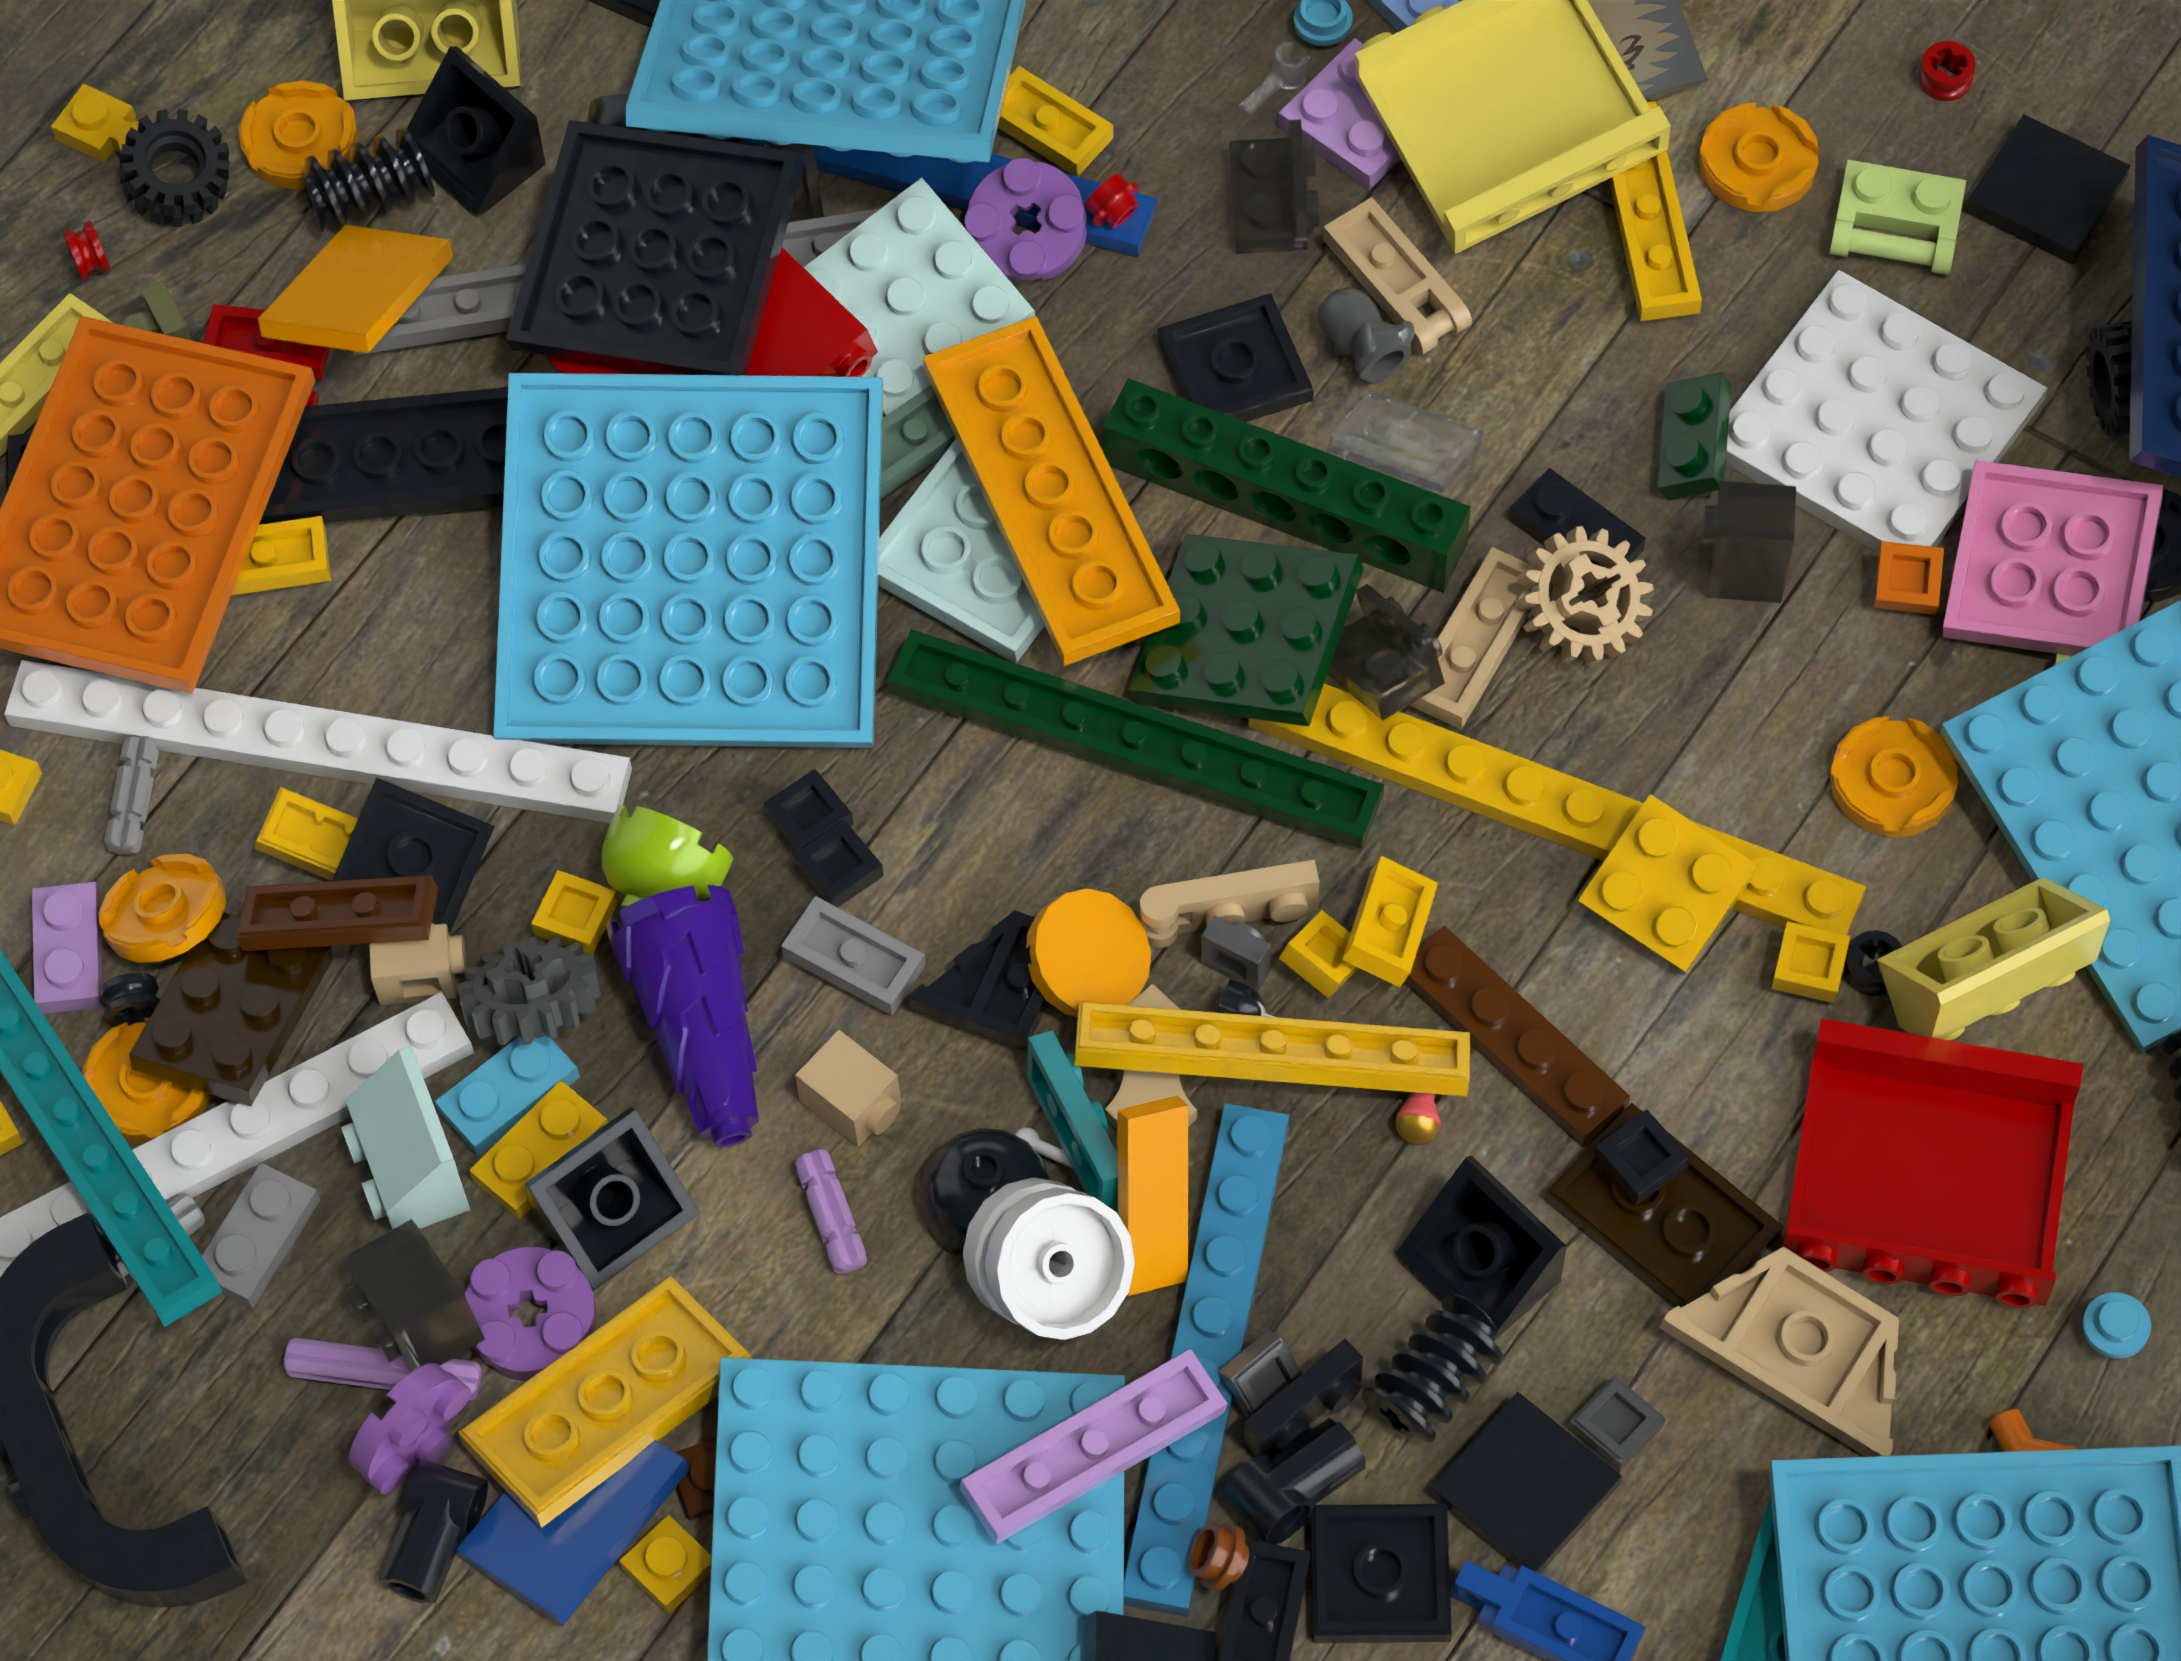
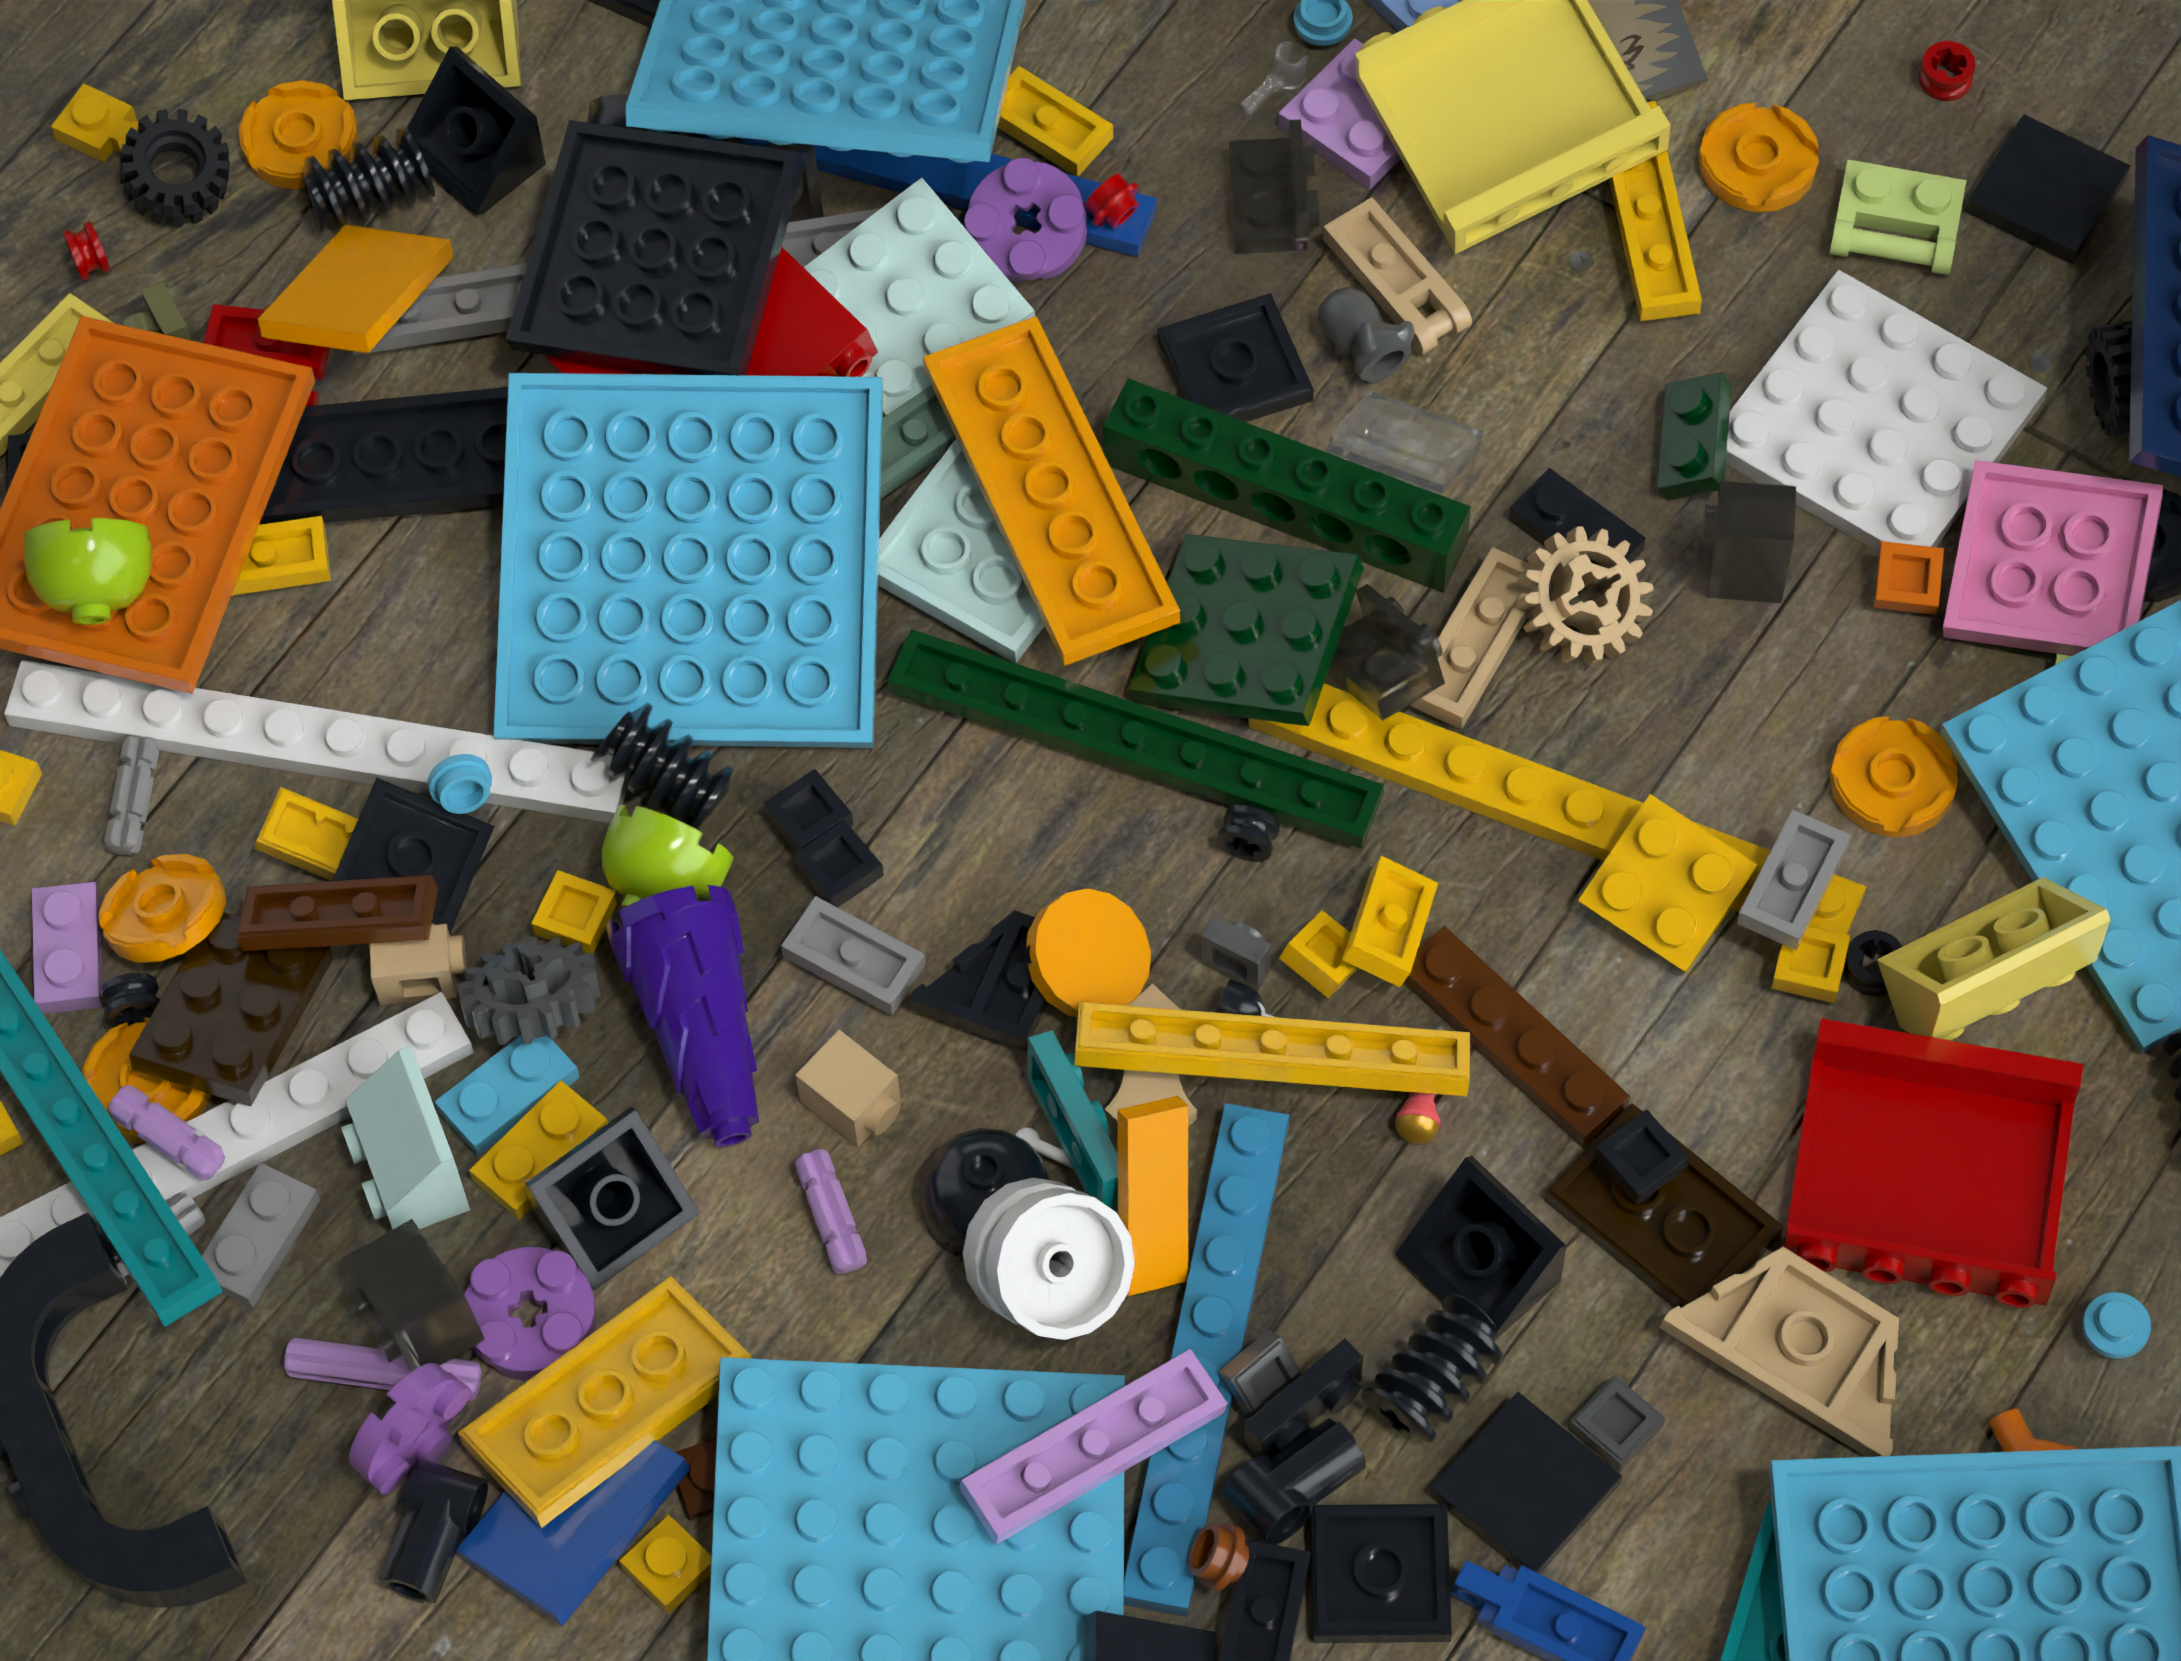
(88, 567): none -> lime cylinder
(166, 1132): none -> lavender axle
(460, 783): none -> medium azure plate
(664, 767): none -> black piece
(1245, 896): tan plate -> none
(1248, 833): none -> black bush
(1794, 879): none -> light grey plate

